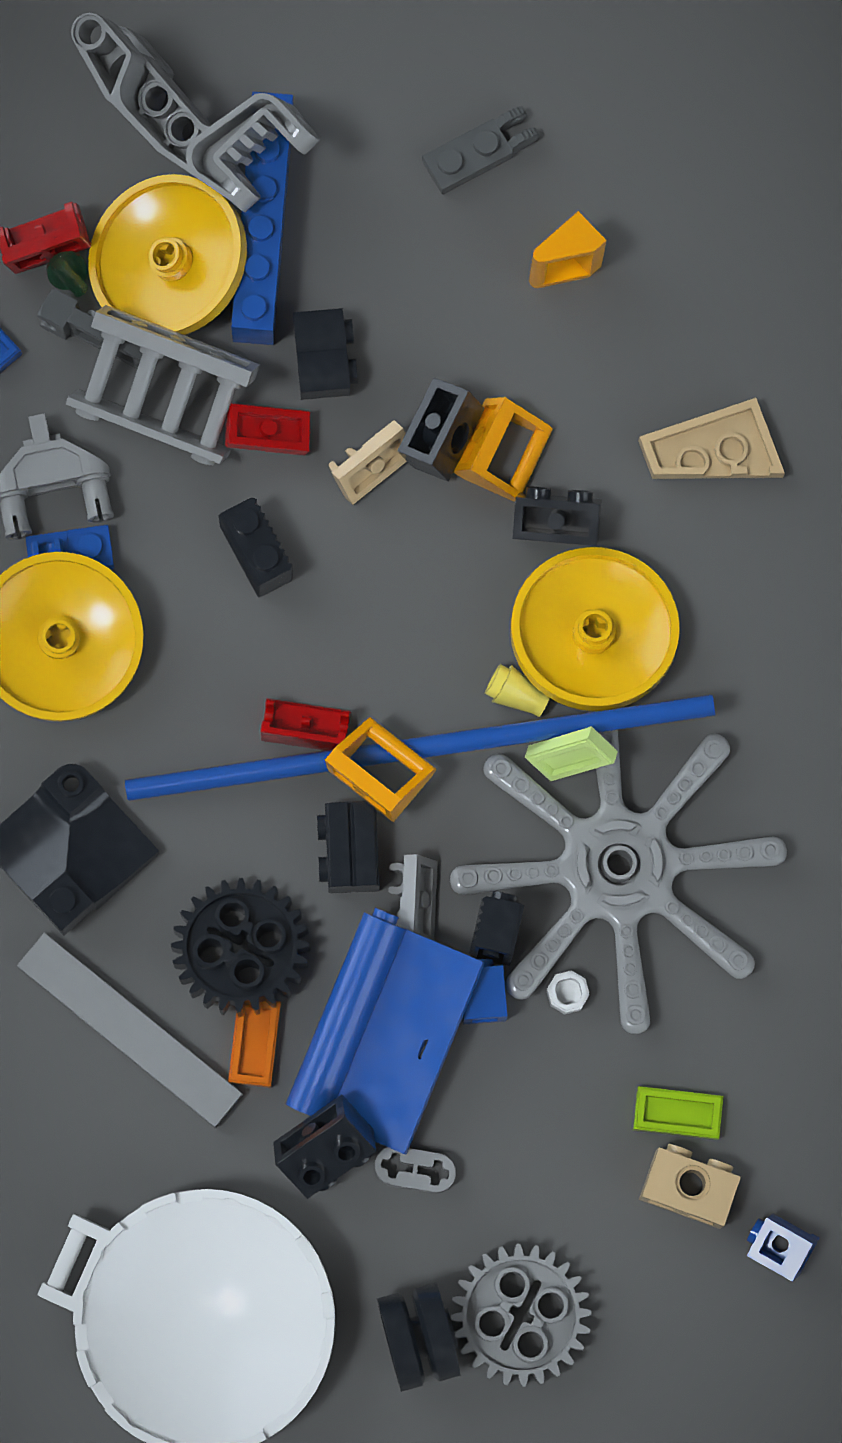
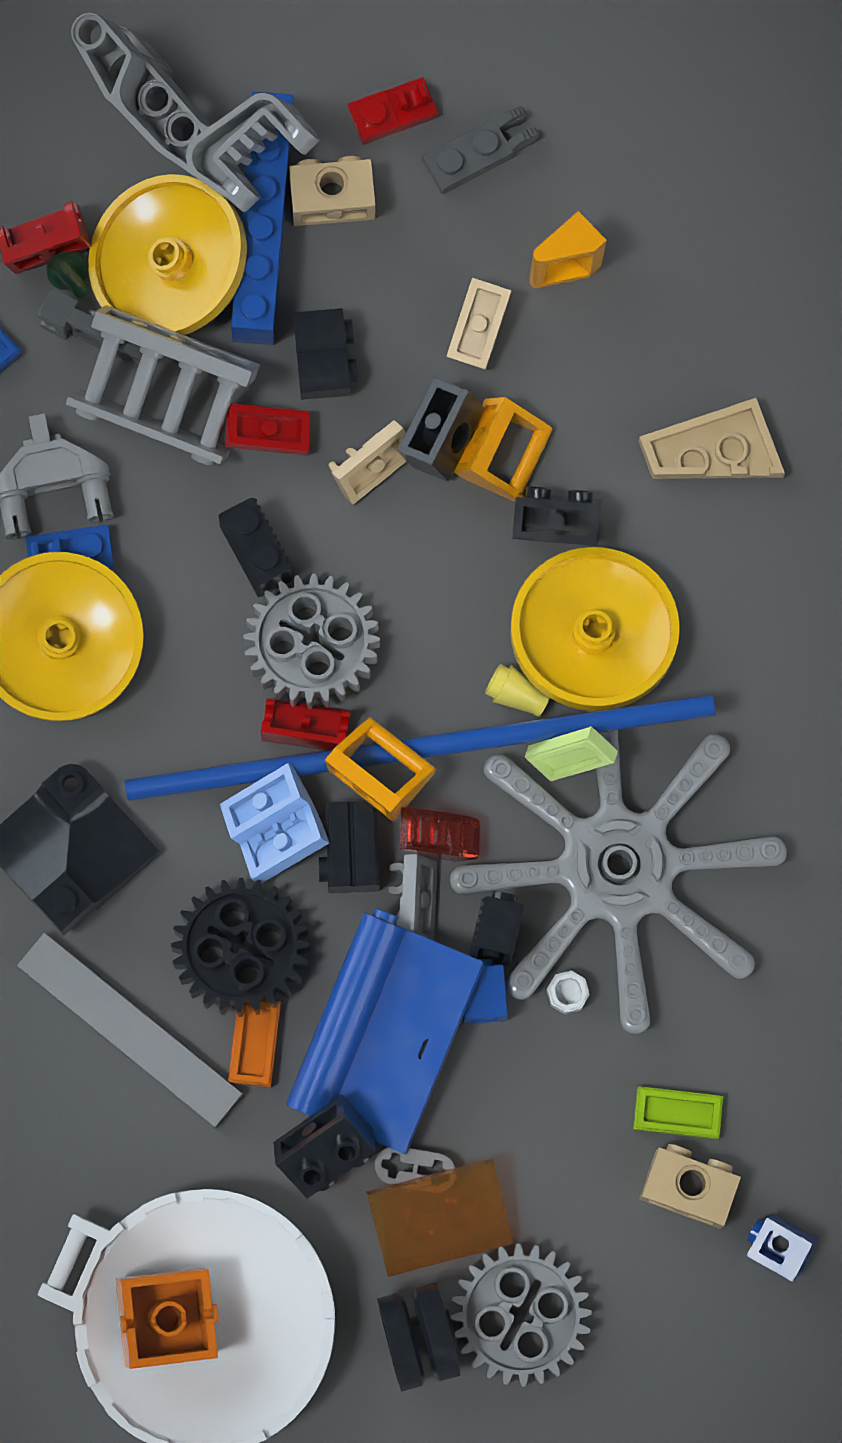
(167, 1318): none -> orange brick
(274, 823): none -> light blue slope
(290, 670): none -> light grey gear
(315, 207): none -> tan brick
(392, 110): none -> red plate
(439, 1217): none -> clear orange tile
(442, 834): none -> clear red slope
(479, 323): none -> tan plate

